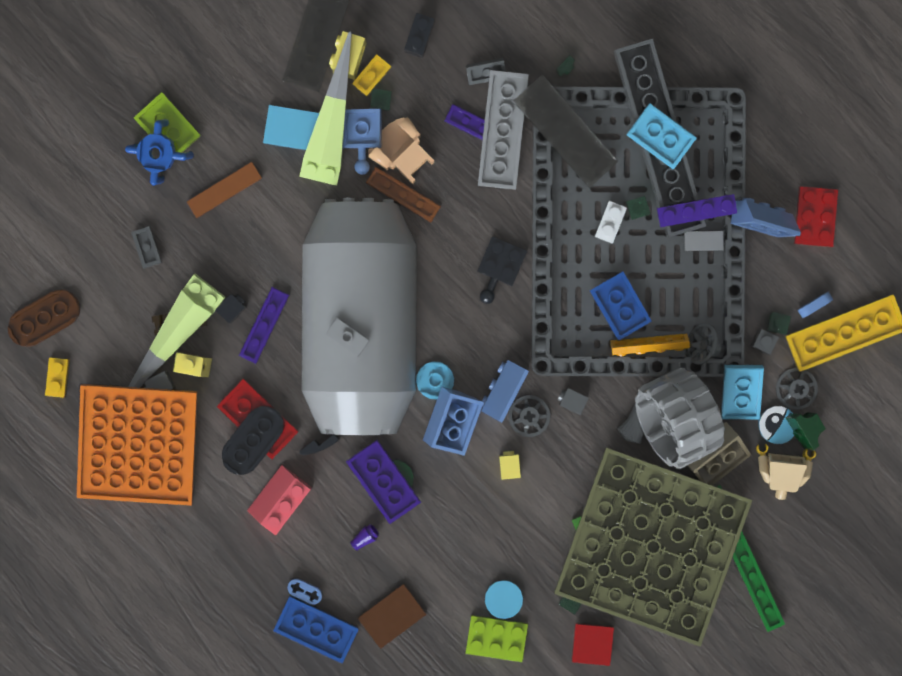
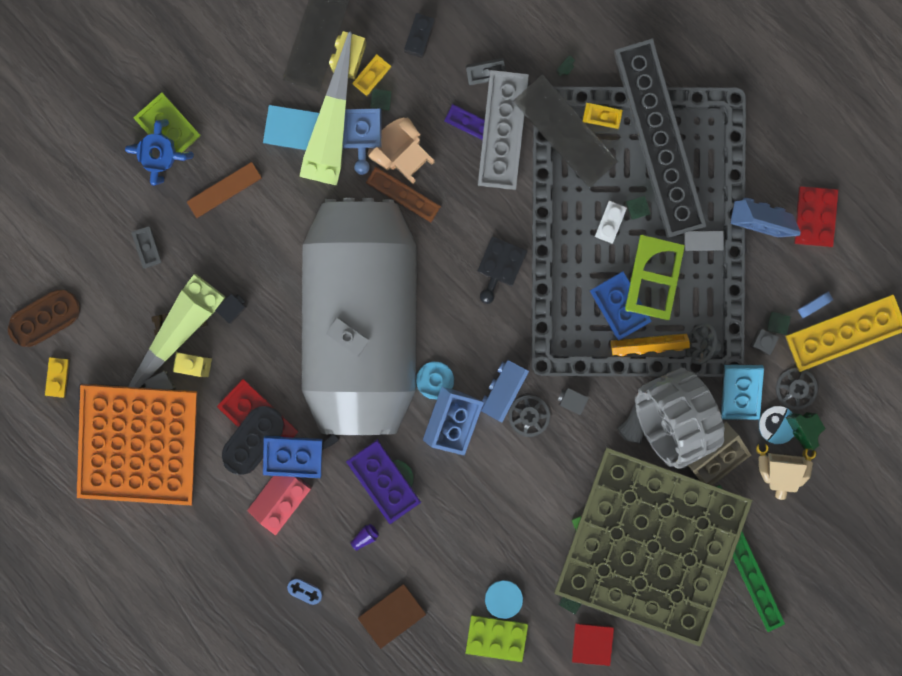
(264, 325): dark purple tile -> none
(292, 457): none -> blue plate
(316, 629): blue plate -> none
(509, 465): light yellow brick -> none
(602, 115): none -> yellow plate
(646, 249): none -> lime window
(661, 136): medium azure tile -> none
(697, 210): dark purple plate -> none

